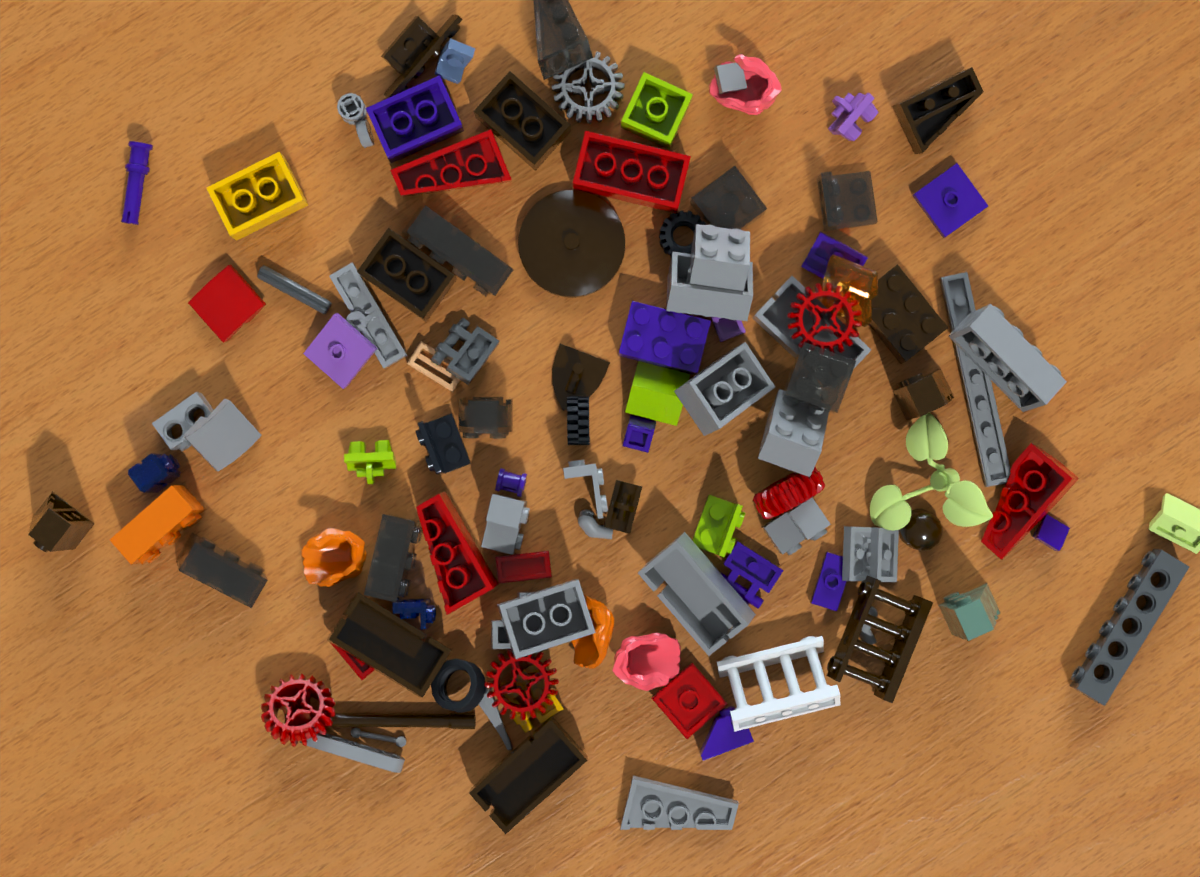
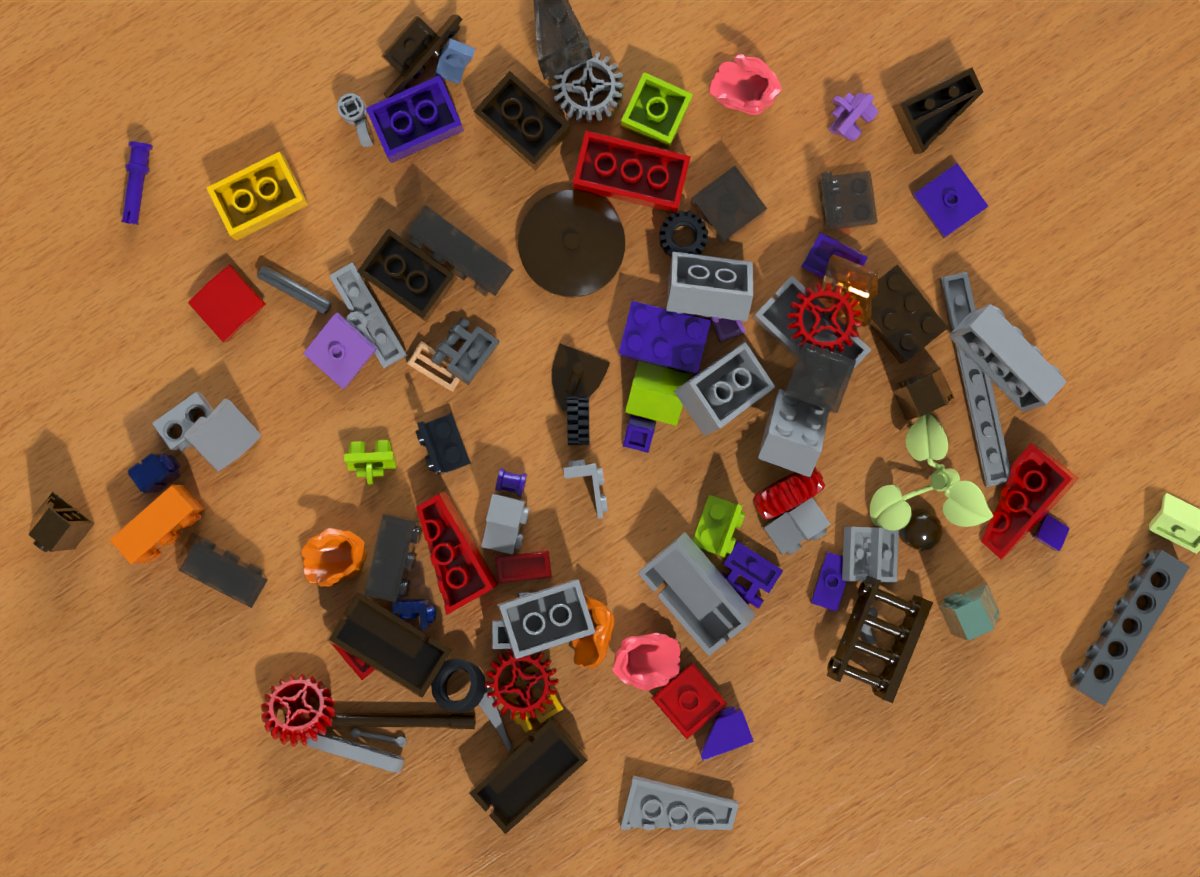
(458, 166): red wedge -> none
(485, 416): clear smoke brick -> none
(591, 527): light grey arm -> none
(623, 506): dark brown hips -> none
(720, 257): light grey brick -> none
(730, 78): light grey tile -> none
(778, 709): white fence -> none

